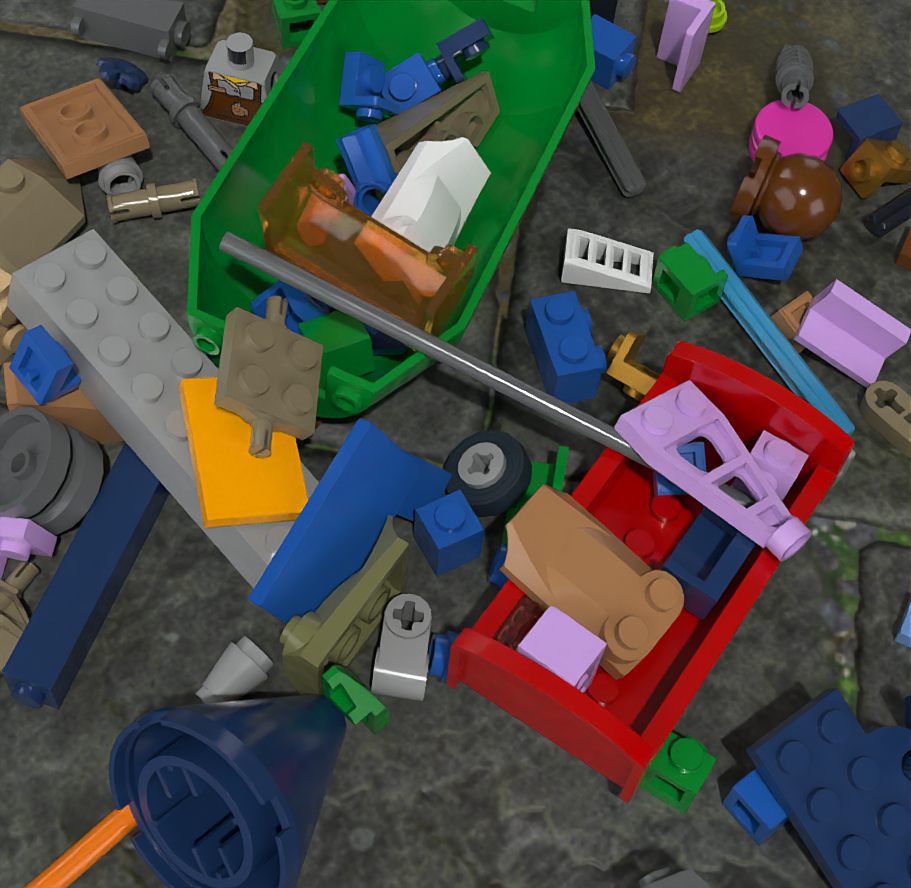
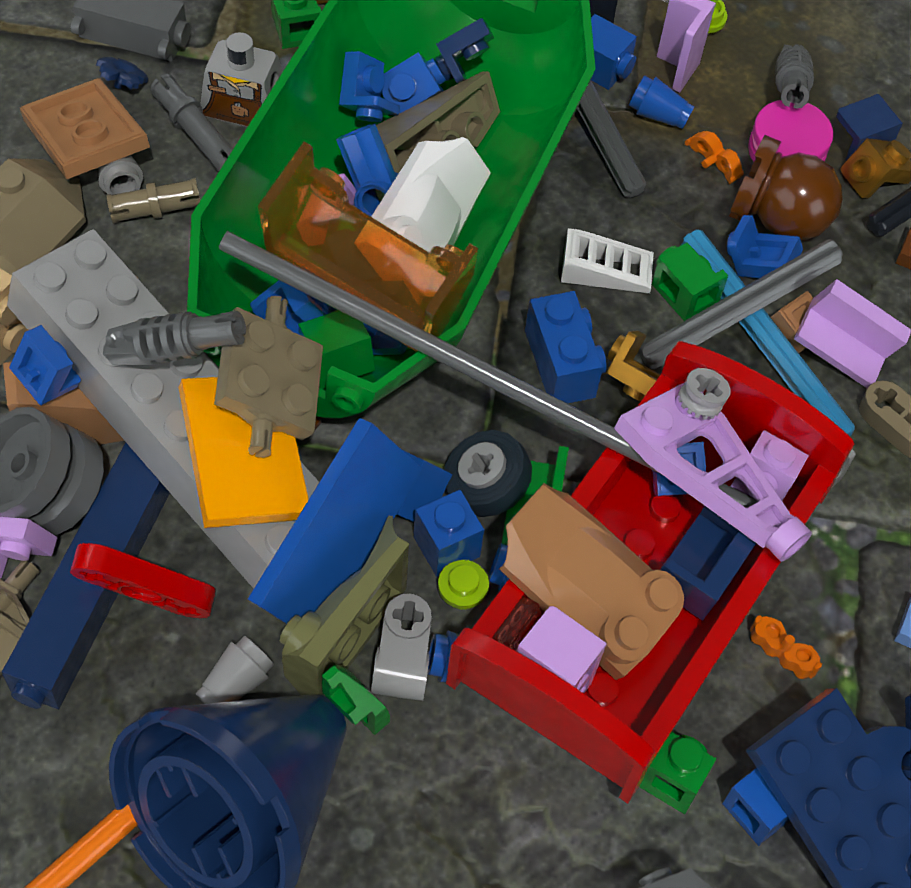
(142, 580): none -> red beam
(172, 337): none -> dark grey hinge
(463, 584): none -> lime plate
(660, 103): none -> blue cone
(712, 149): none -> orange piece
(716, 396): none -> light grey bush
(744, 302): none -> dark grey axle
(775, 642): none -> orange piece

